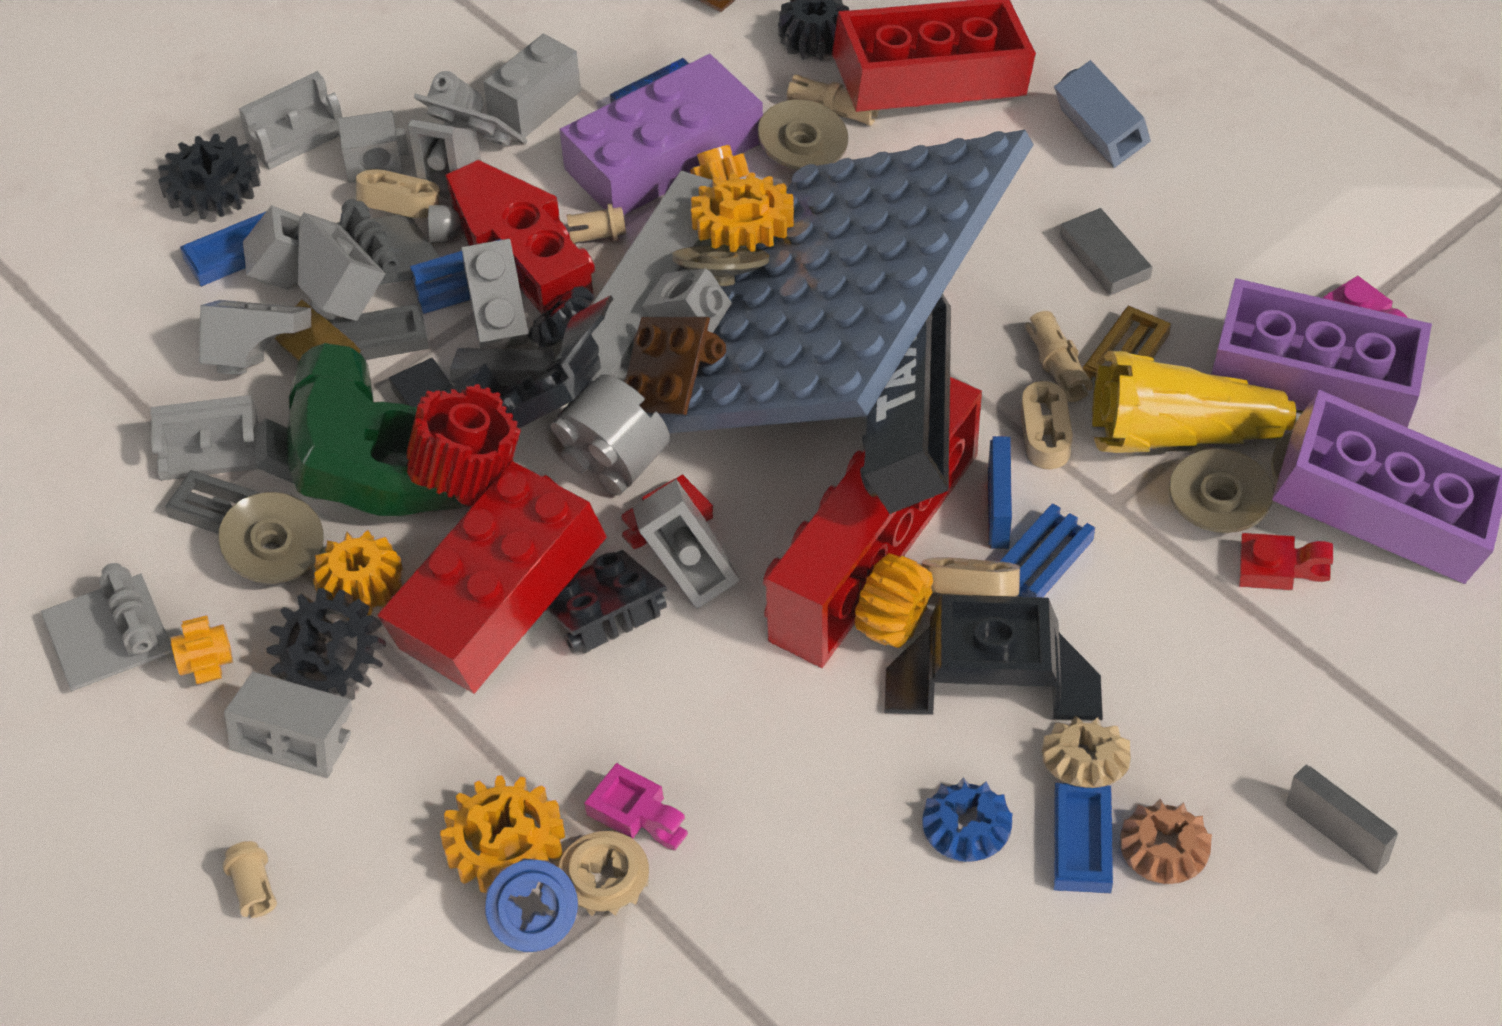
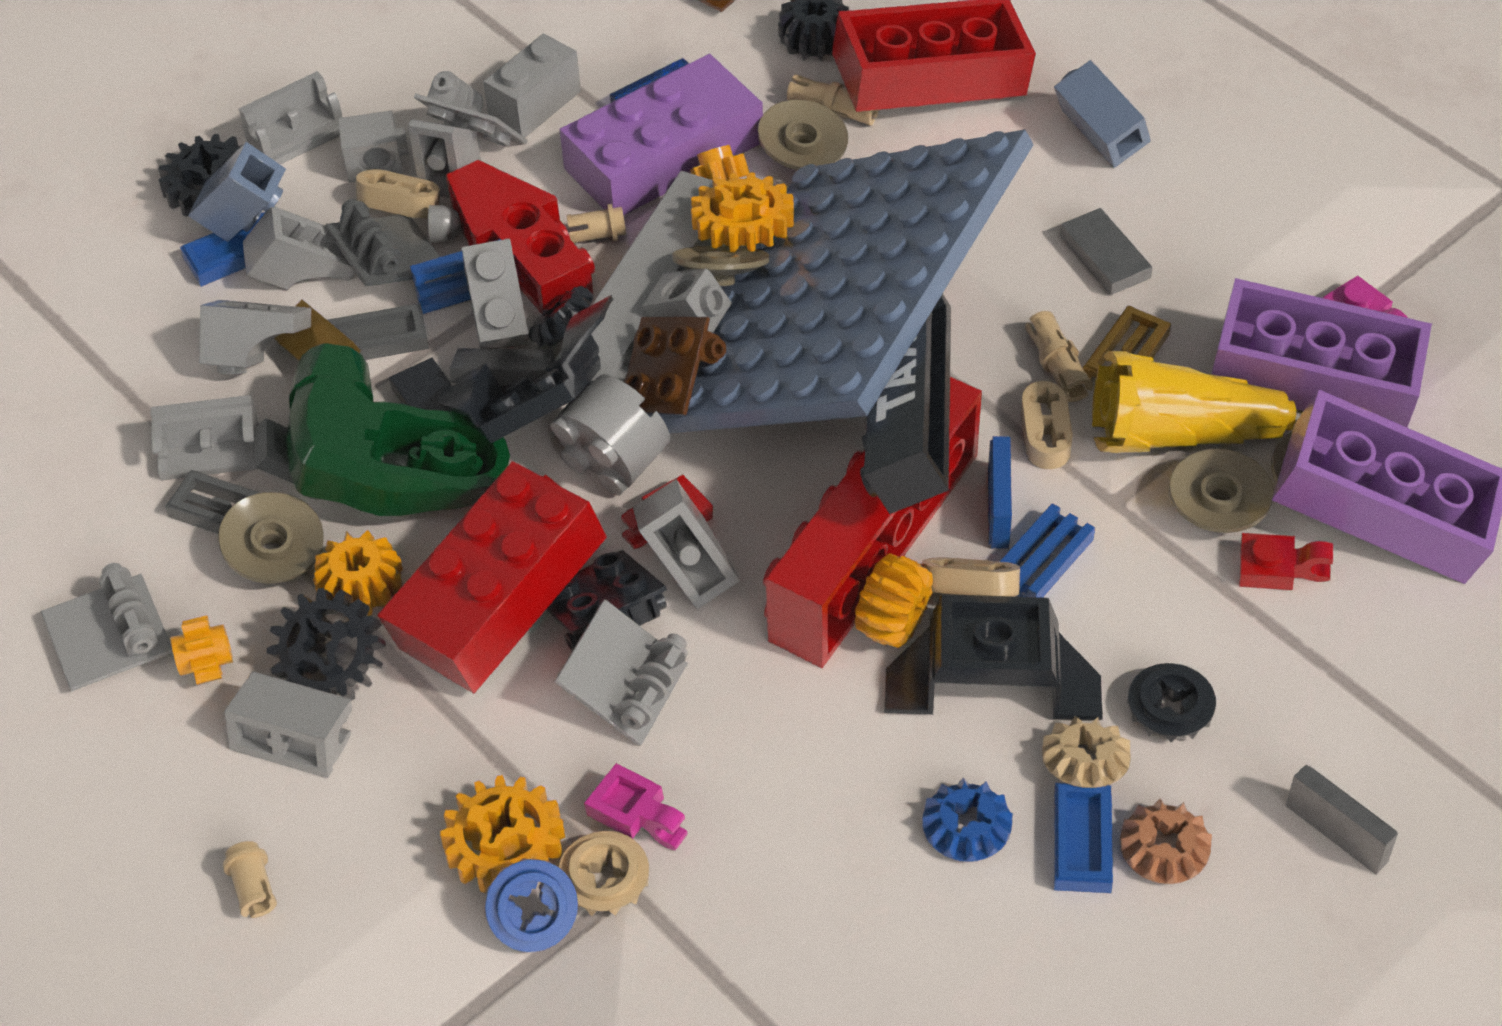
(238, 193): none -> sand blue brick
(334, 269): light grey slope -> none
(461, 442): red brick -> none
(623, 671): none -> light grey hinge
(1177, 683): none -> black gear

